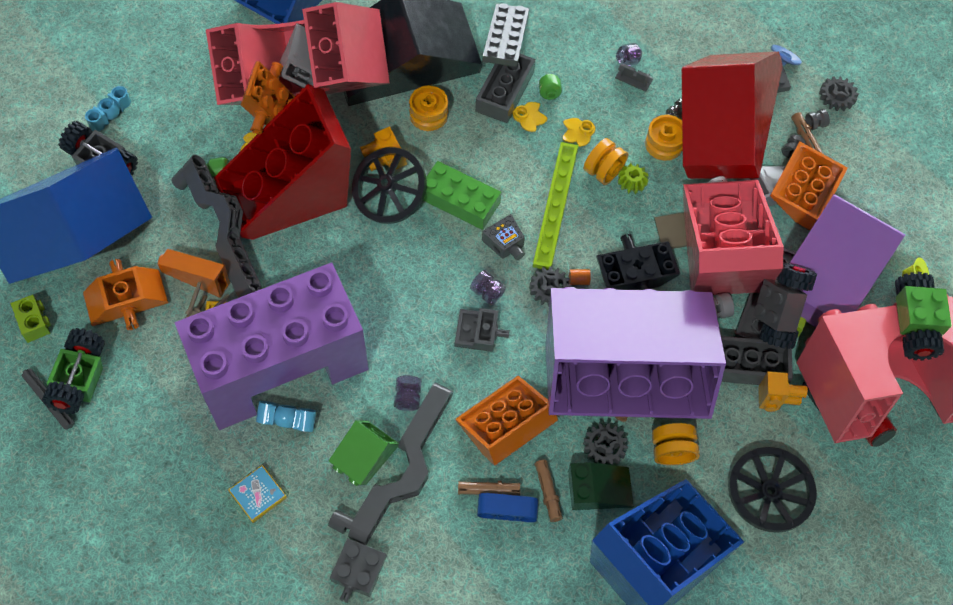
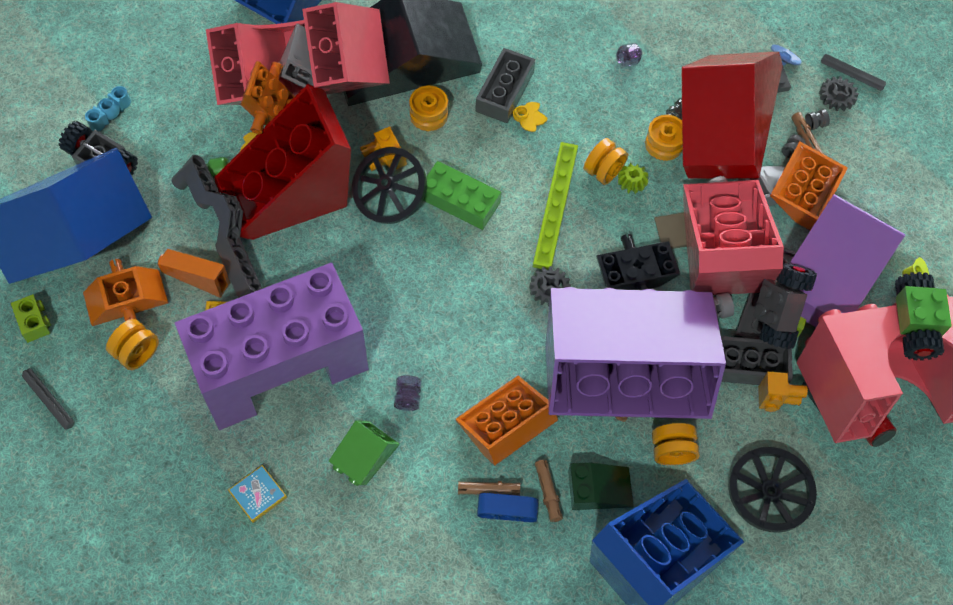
(75, 372): brick -> none
(132, 344): none -> light orange wheel
(192, 311): dark tan plant -> none
(286, 416): medium azure piece -> none
(357, 569): dark grey plate -> none
(412, 481): dark grey beam -> none
(478, 329): dark grey plate -> none
(487, 287): wheel -> none
(505, 238): dark grey torso -> none
(506, 35): plate -> none
(550, 86): bright green head -> none
(576, 131): yellow plate -> none
(579, 276): orange piece -> none
(610, 438): dark grey gear -> none
(637, 79): dark grey hinge -> none
(853, 72): none -> dark grey axle

